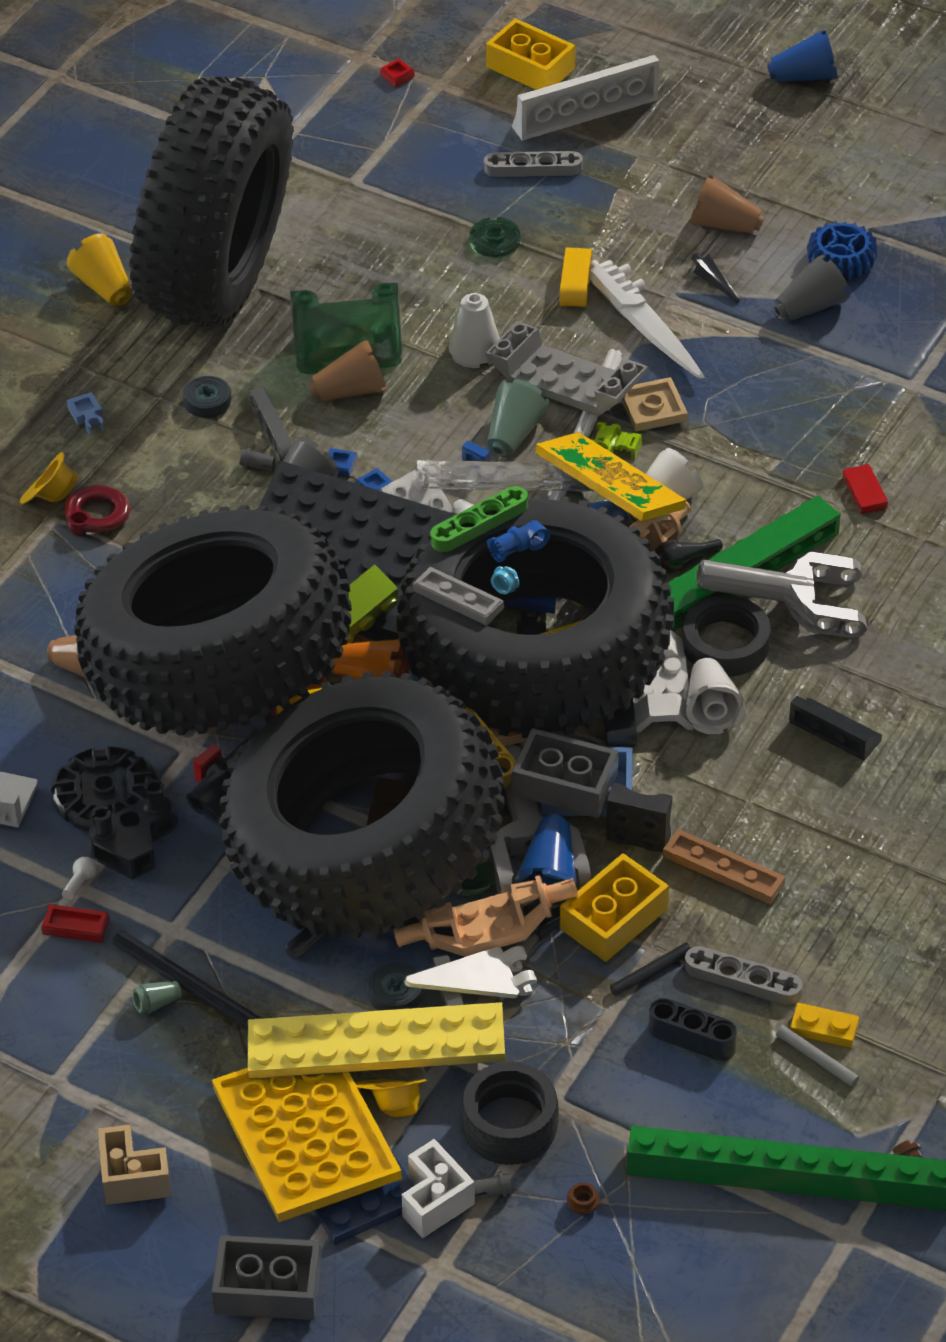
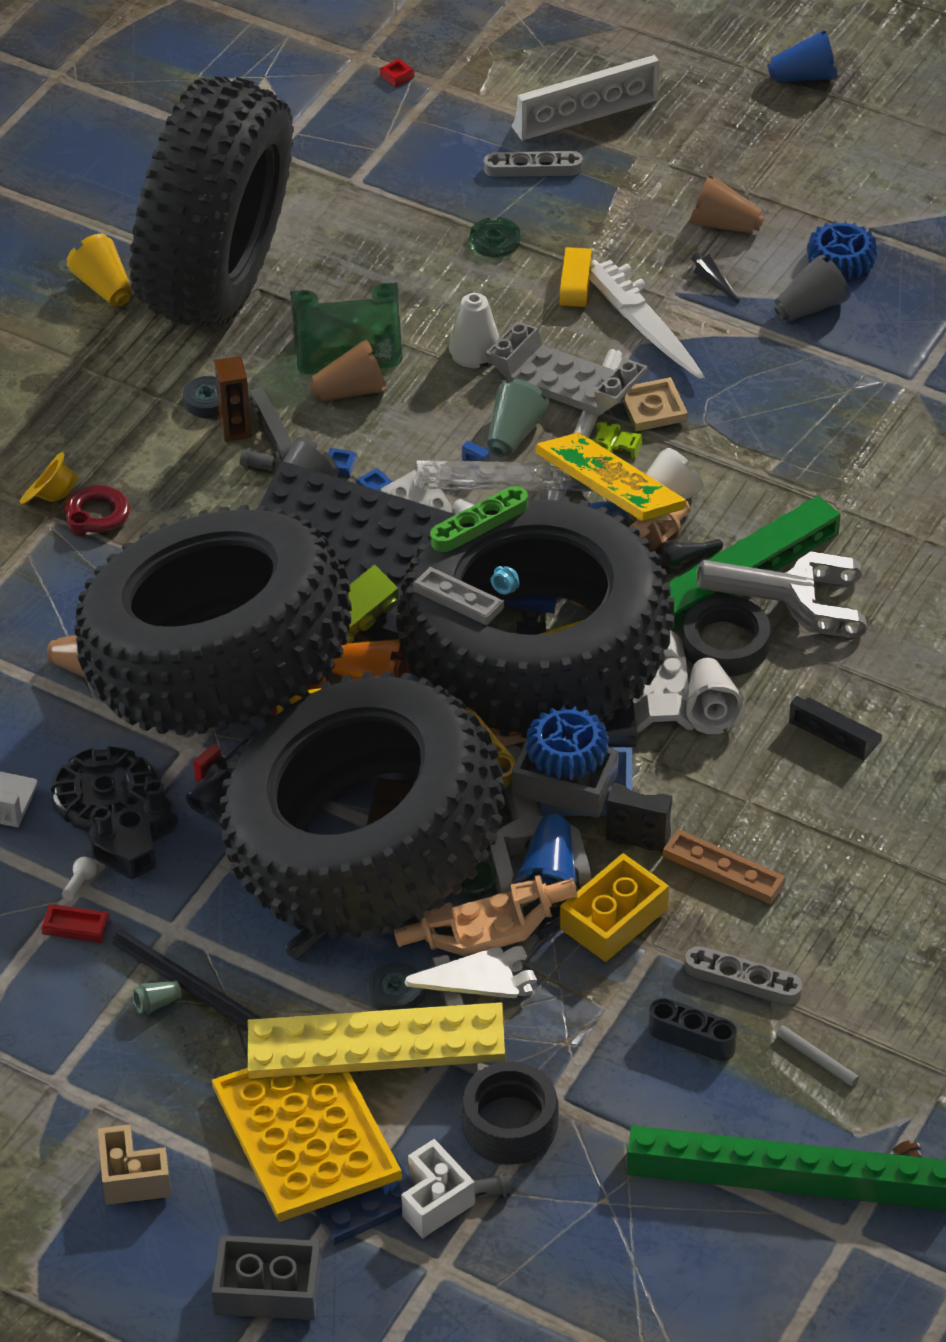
(86, 410): medium blue plate -> none
(233, 398): none -> reddish brown brick
(394, 1097): yellow piece -> none
(519, 540): blue connector -> none
(530, 55): yellow brick -> none
(567, 742): none -> blue gear
(583, 1191): reddish brown plate -> none
(649, 969): black bar -> none
(824, 1025): yellow plate -> none
(865, 488): red tile -> none

